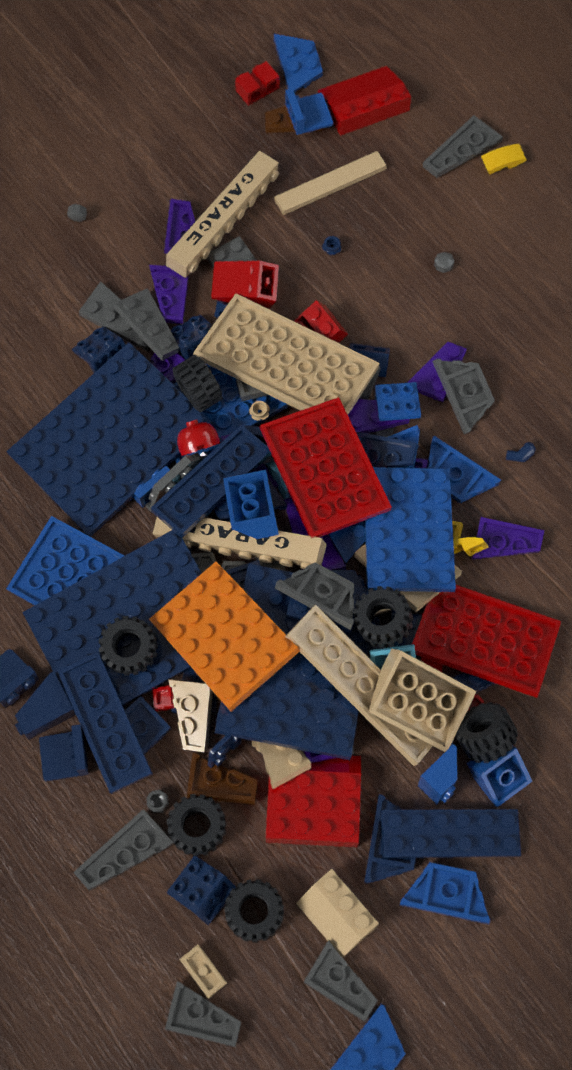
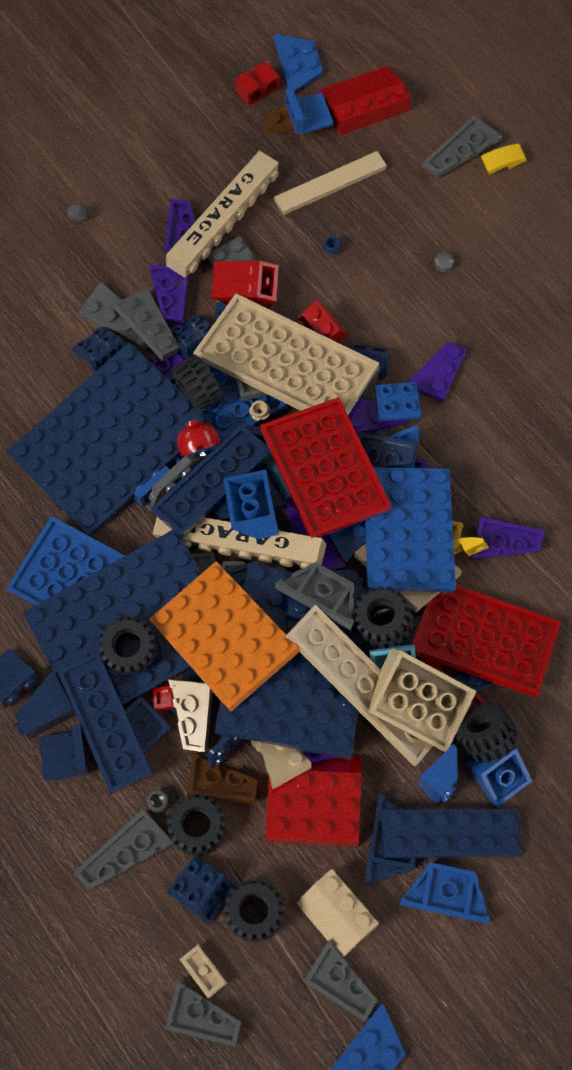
(465, 390): dark grey wing -> none
(466, 476): blue wing -> none
(523, 454): dark blue arm -> none

